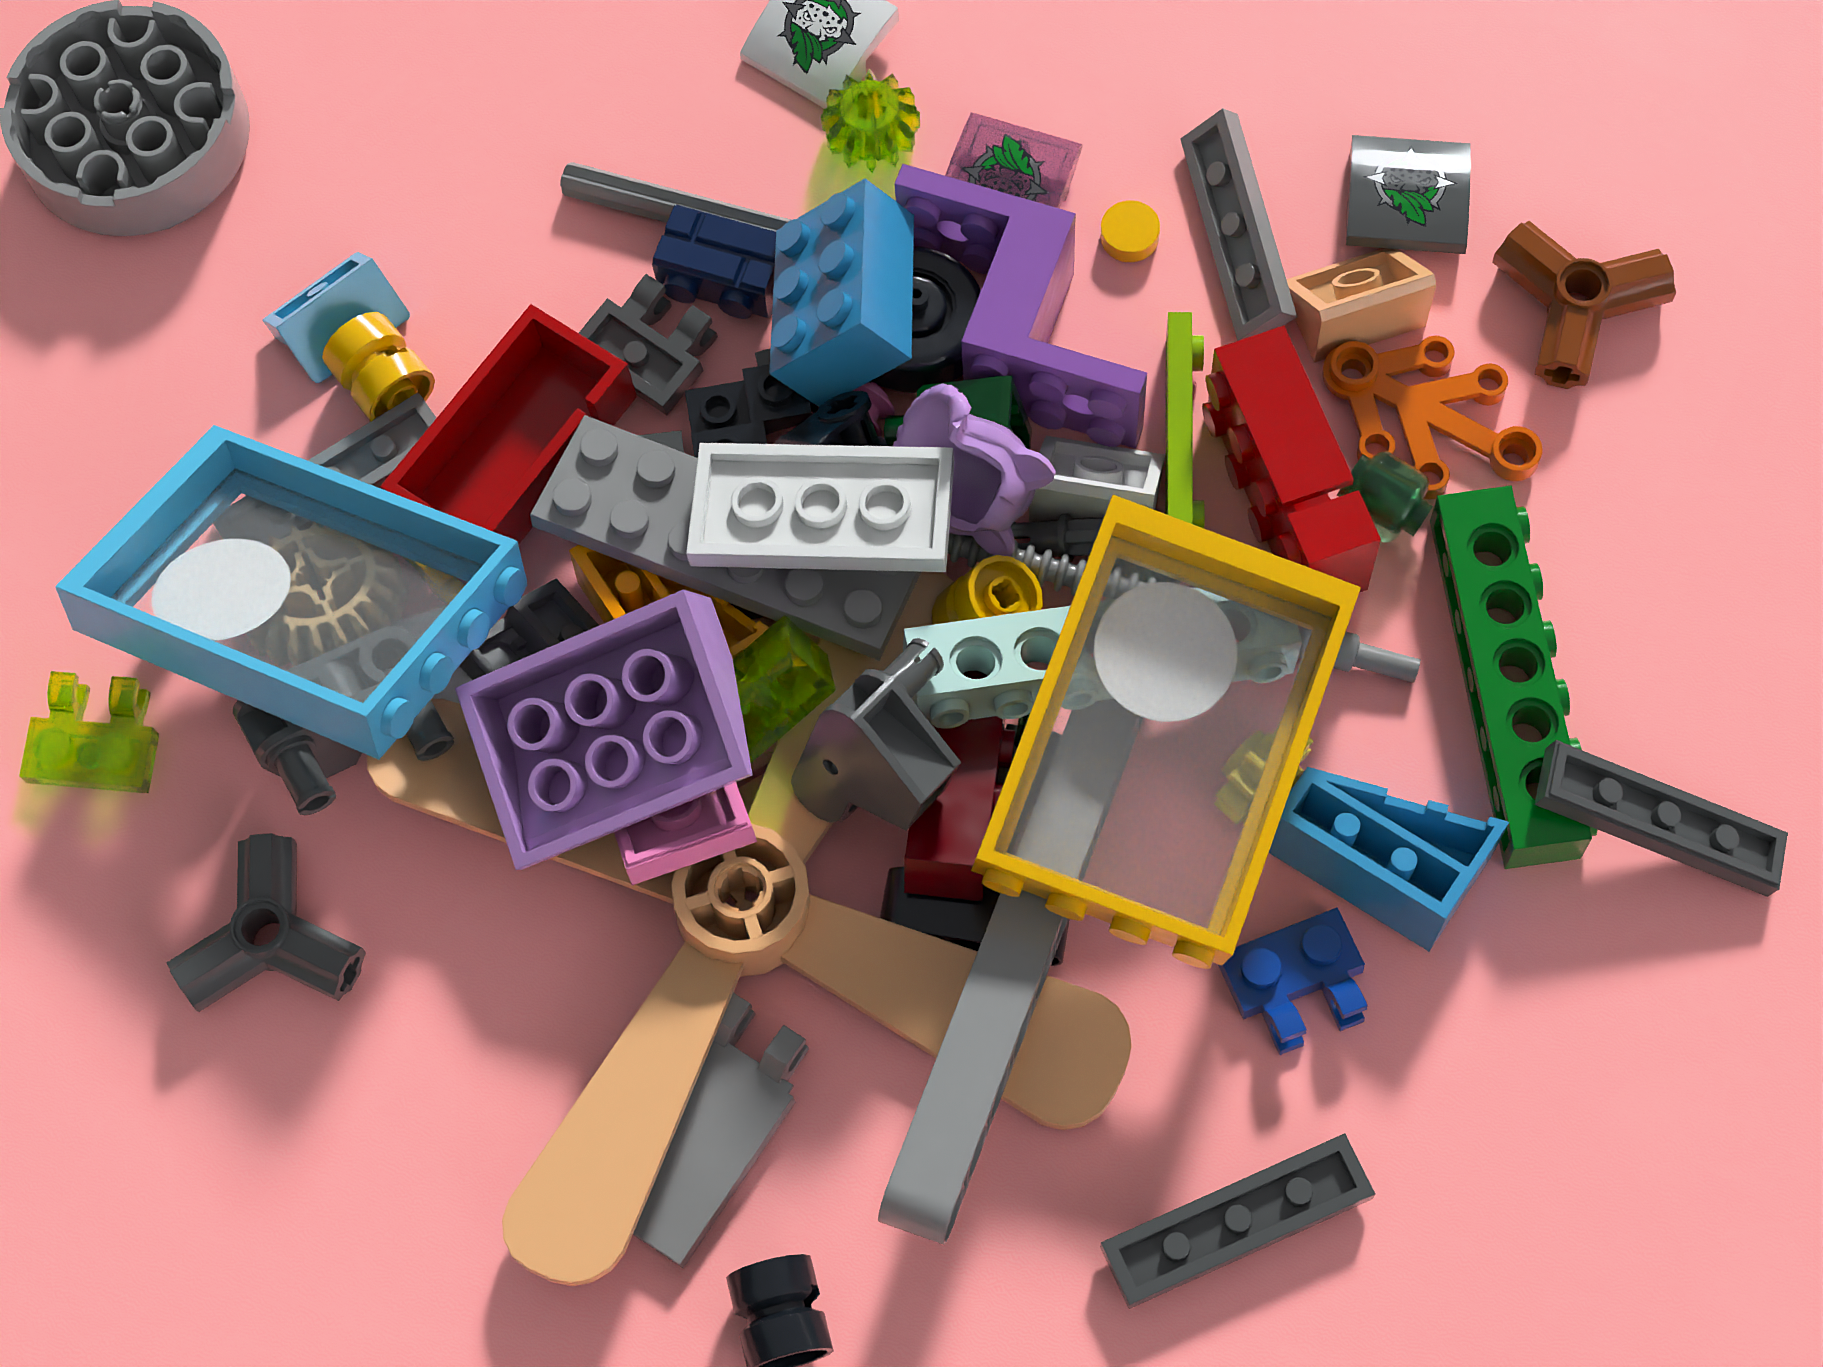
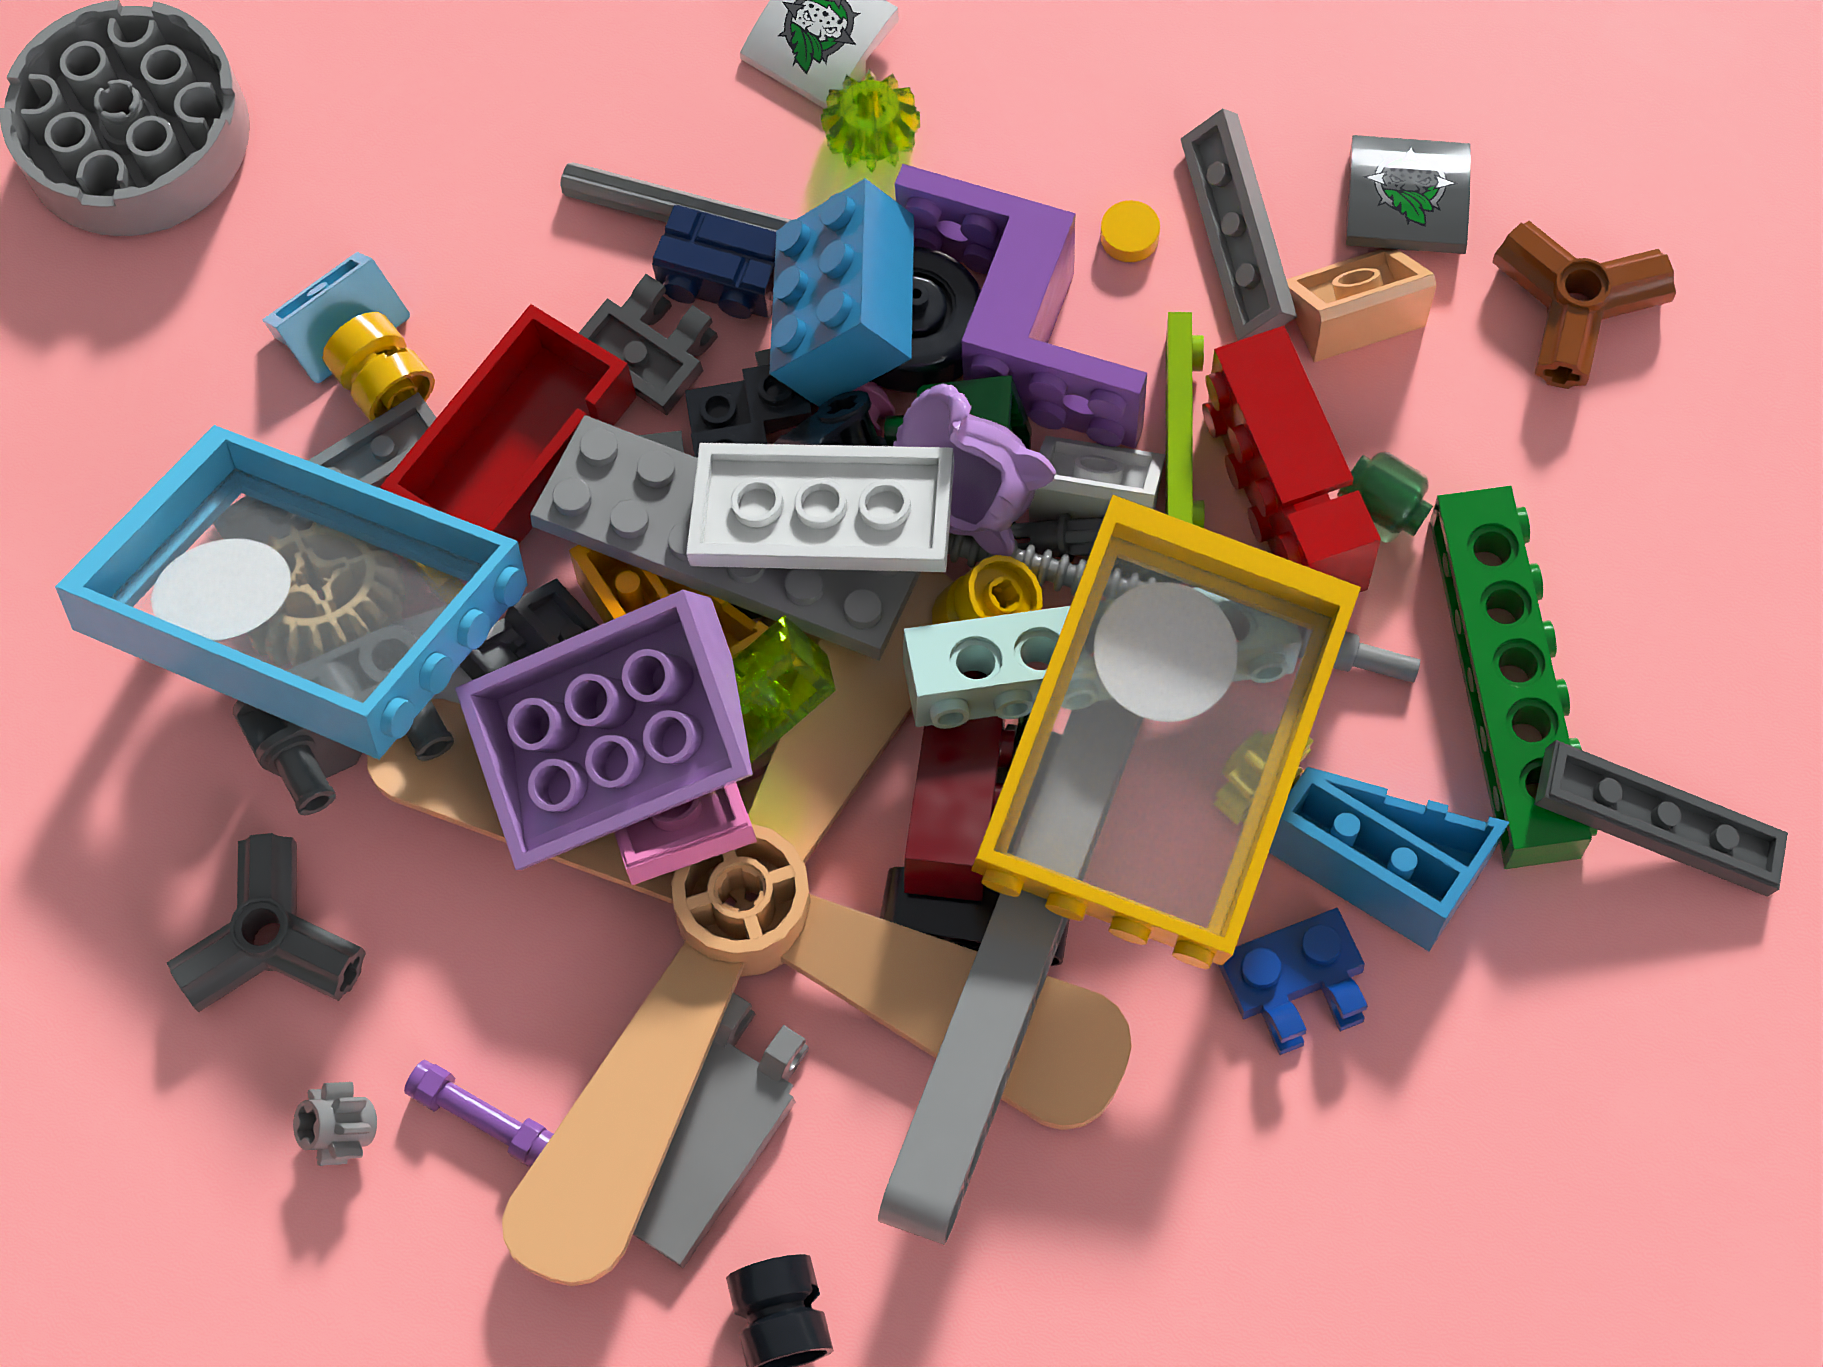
(88, 753): clear neon green plate -> none
(335, 1123): none -> light grey gear
(436, 1088): none -> medium lavender bar
(877, 747): dark grey piece -> none
(1015, 160): clear purple slope -> none
(1237, 1220): dark grey plate -> none
(1425, 407): orange plant -> none

